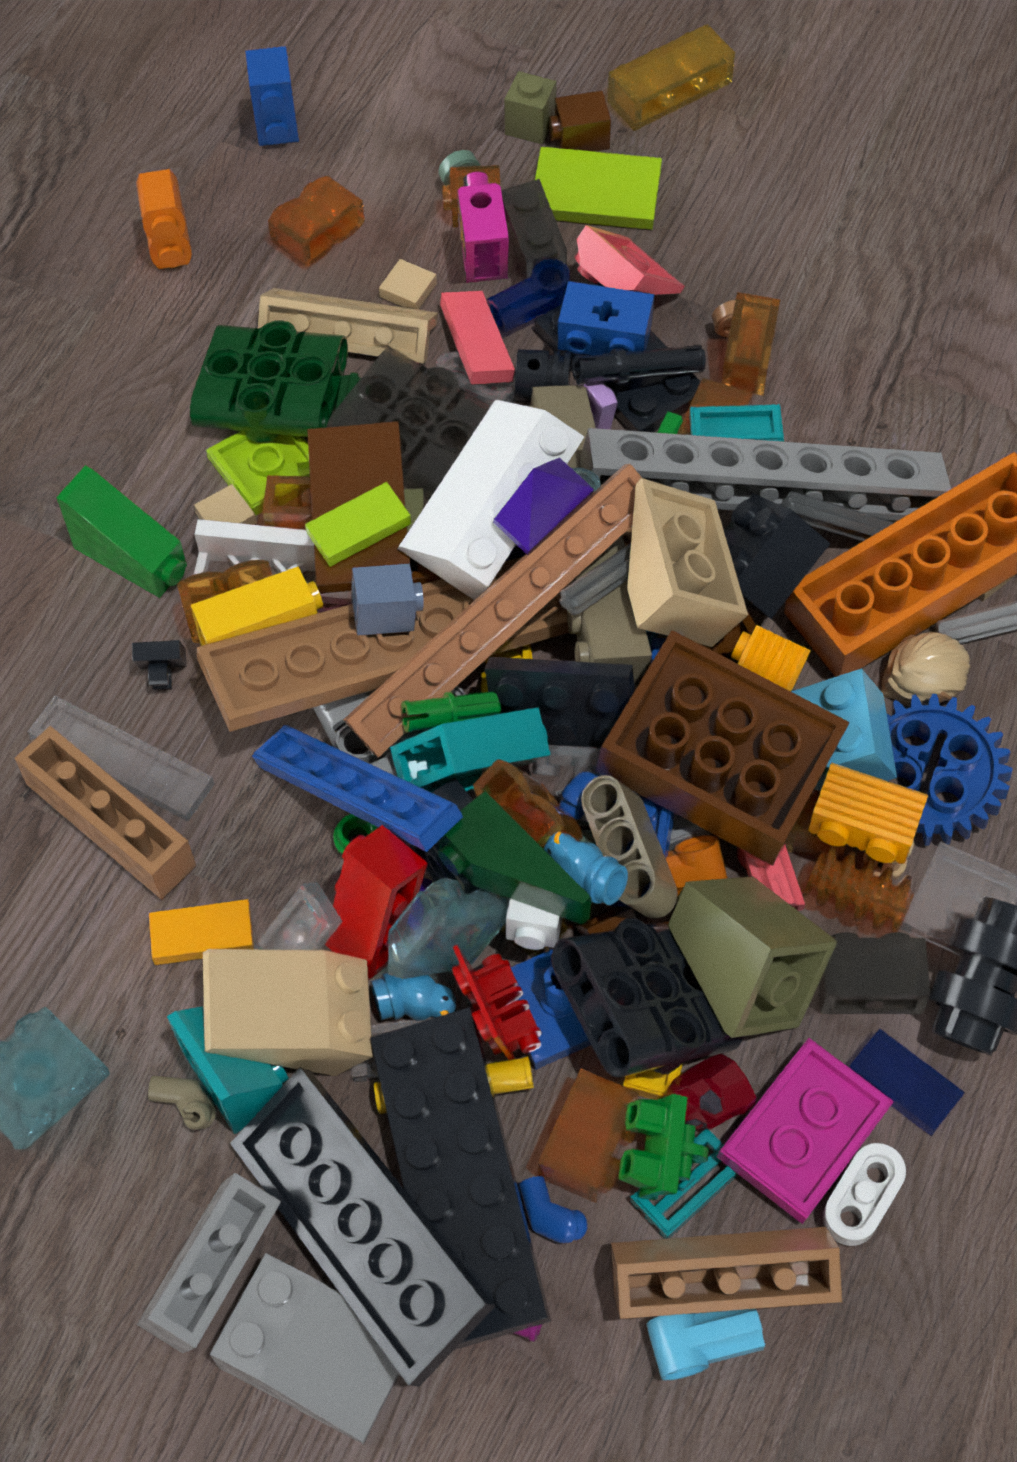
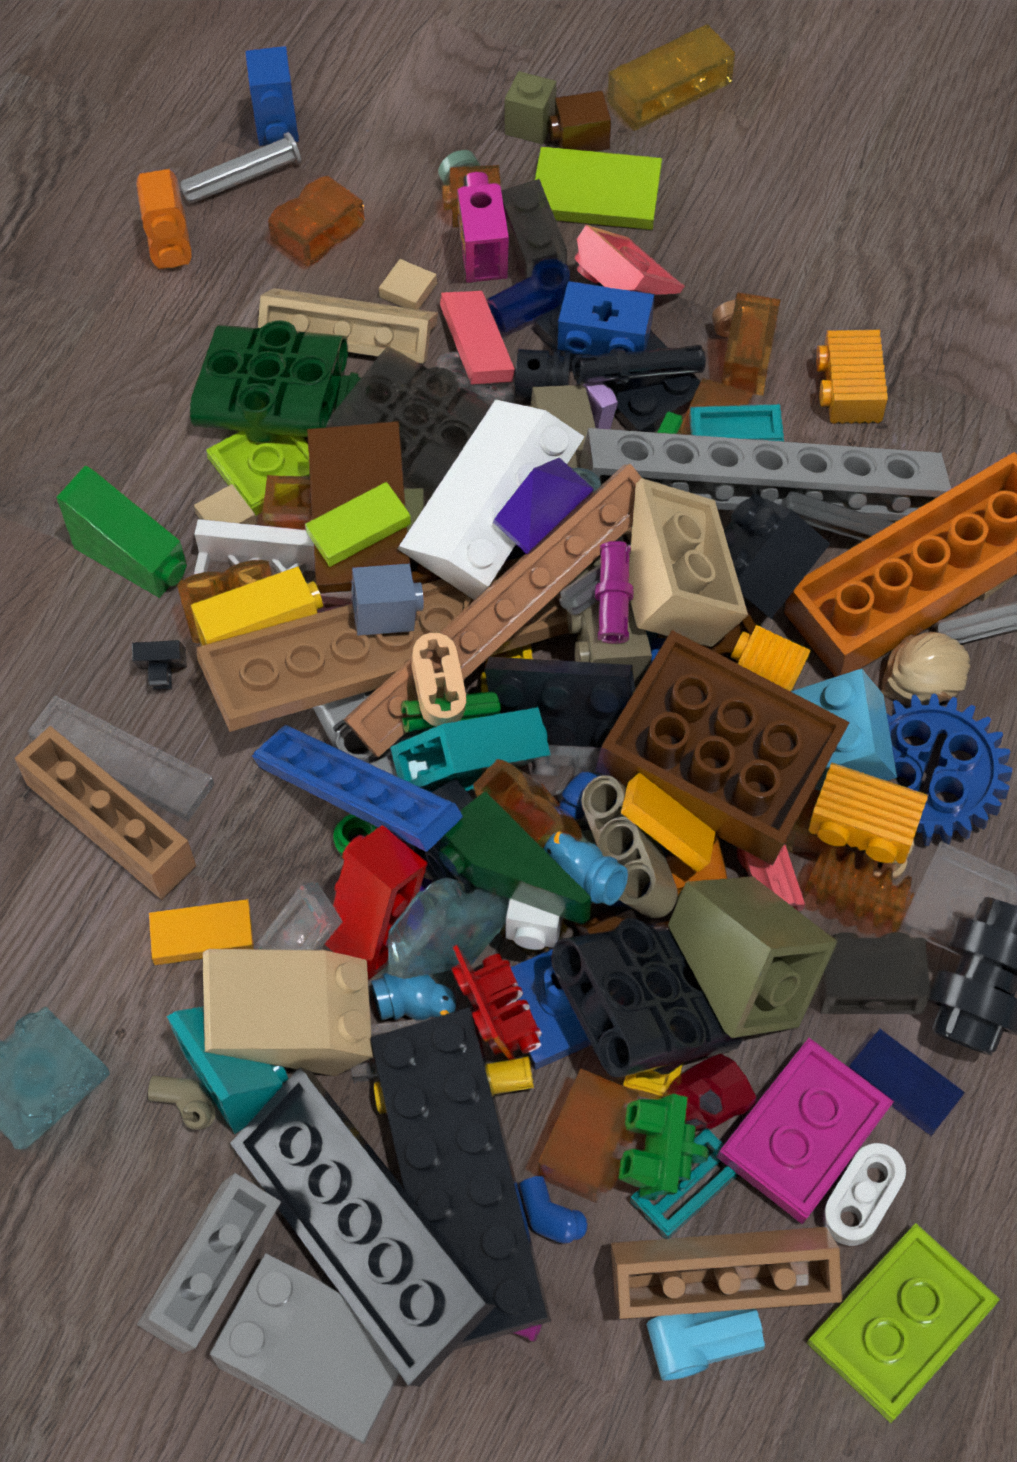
(241, 169): none -> light grey axle
(449, 678): none -> light nougat beam
(614, 592): none -> magenta pin
(668, 822): none -> light orange tile
(854, 376): none -> light orange brick
(903, 1322): none -> lime tile

